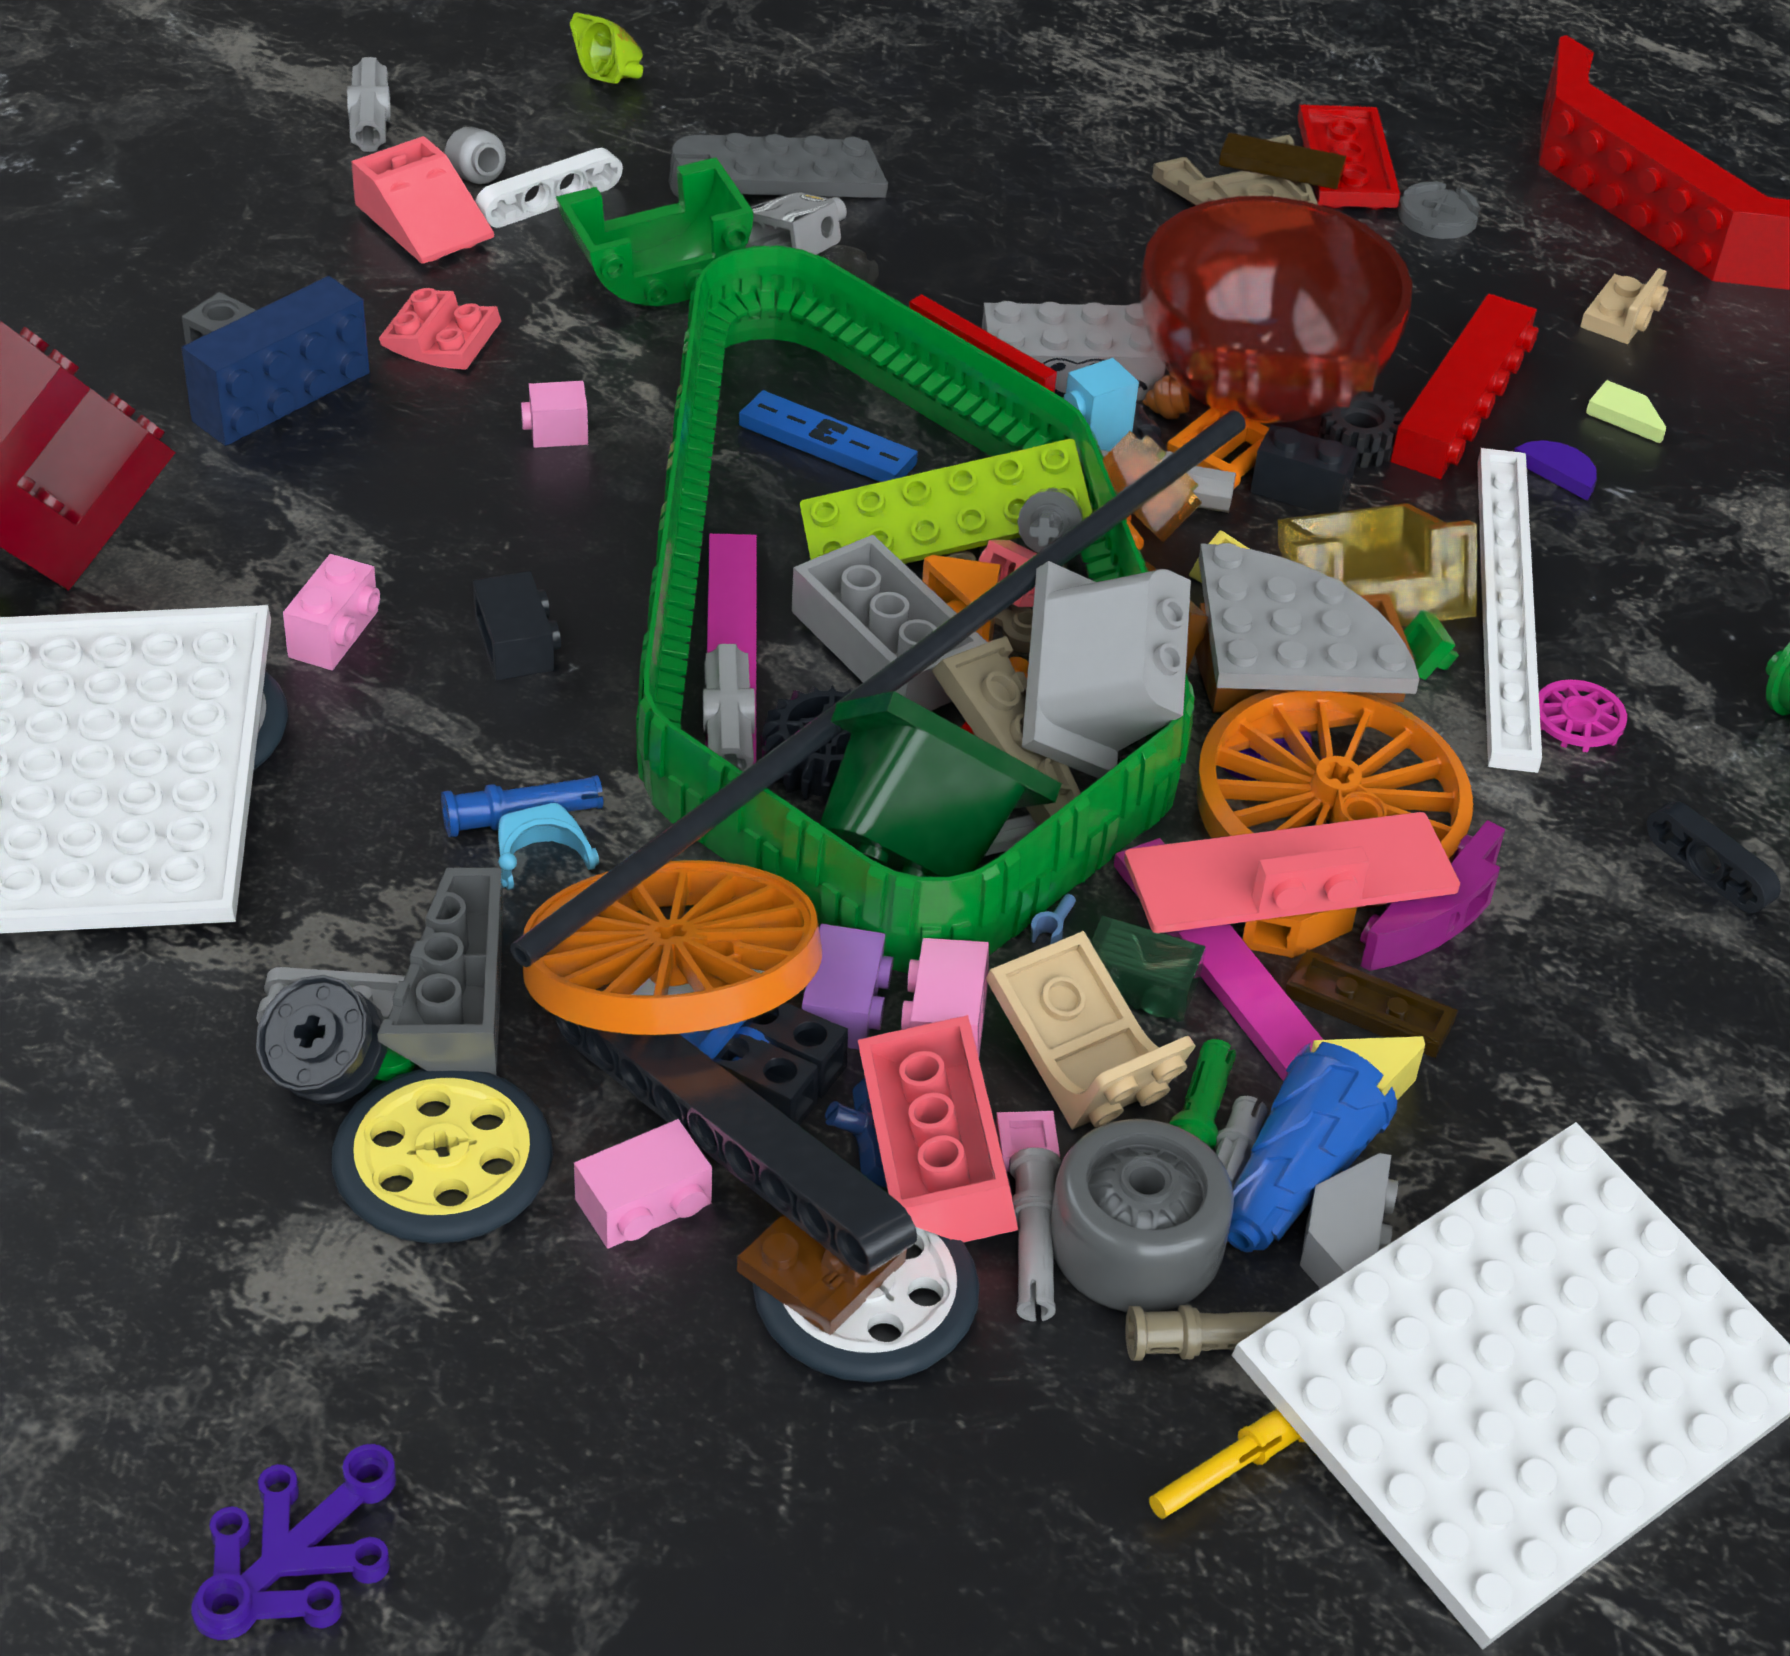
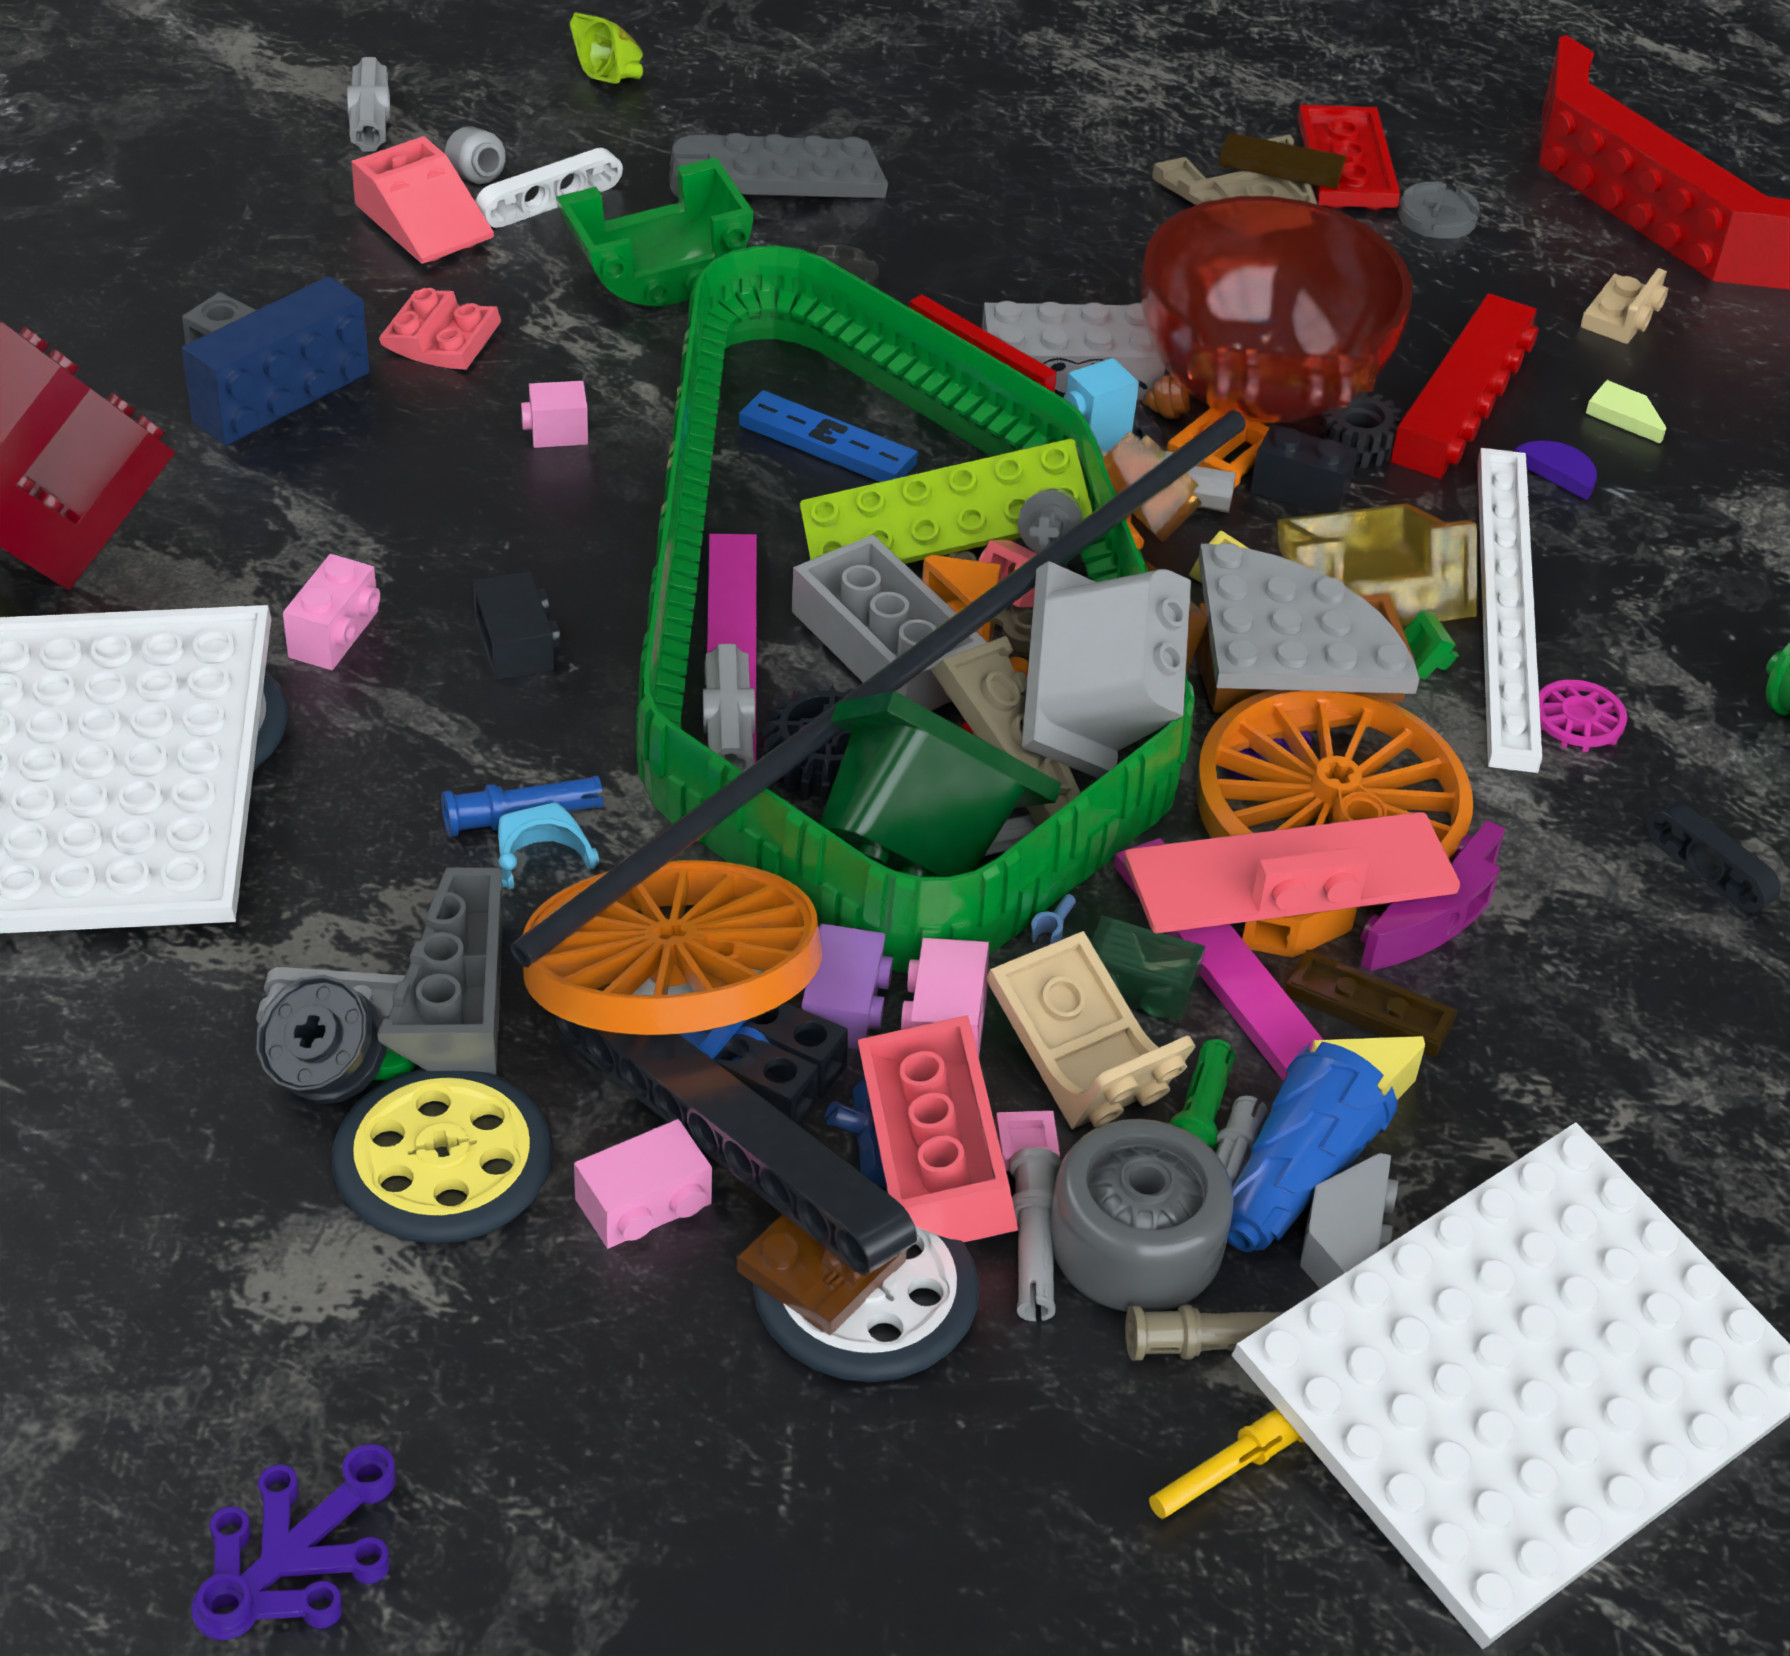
(798, 222): light grey torso -> none

